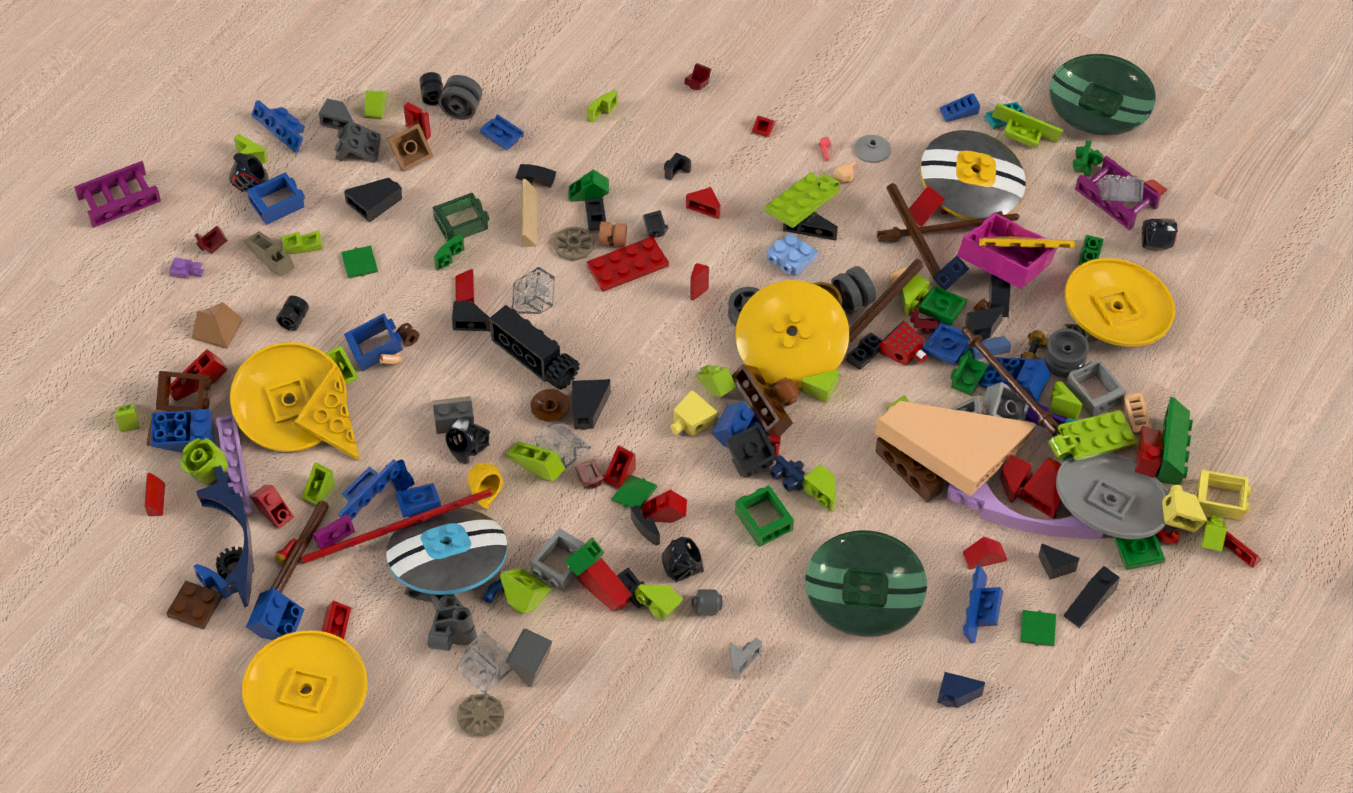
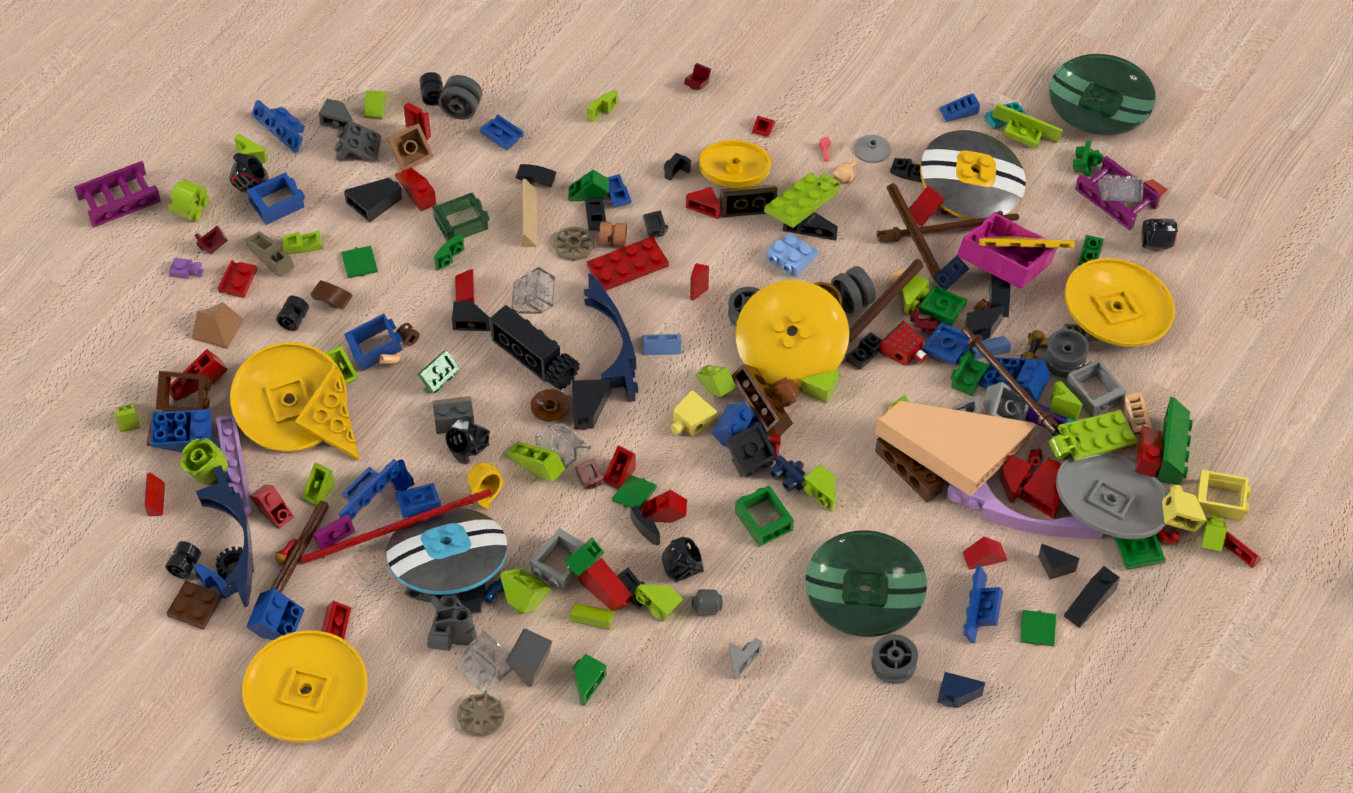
(183, 559): none -> black wheel
(188, 199): none -> lime brick
(237, 279): none -> red plate
(332, 294): none -> reddish brown slope
(417, 188): none -> red slope
(438, 371): none -> bracket
(474, 598): none -> black slope
(588, 676): none -> green slope
(592, 616): none -> lime slope
(618, 192): none -> blue slope
(623, 369): none -> dark blue slope
(662, 344): none -> medium blue slope
(735, 163): none -> yellow dish
(746, 200): none -> dark brown slope
(894, 658): none -> dark grey wheel
(906, 169): none -> black slope
(1035, 456): none -> red arm

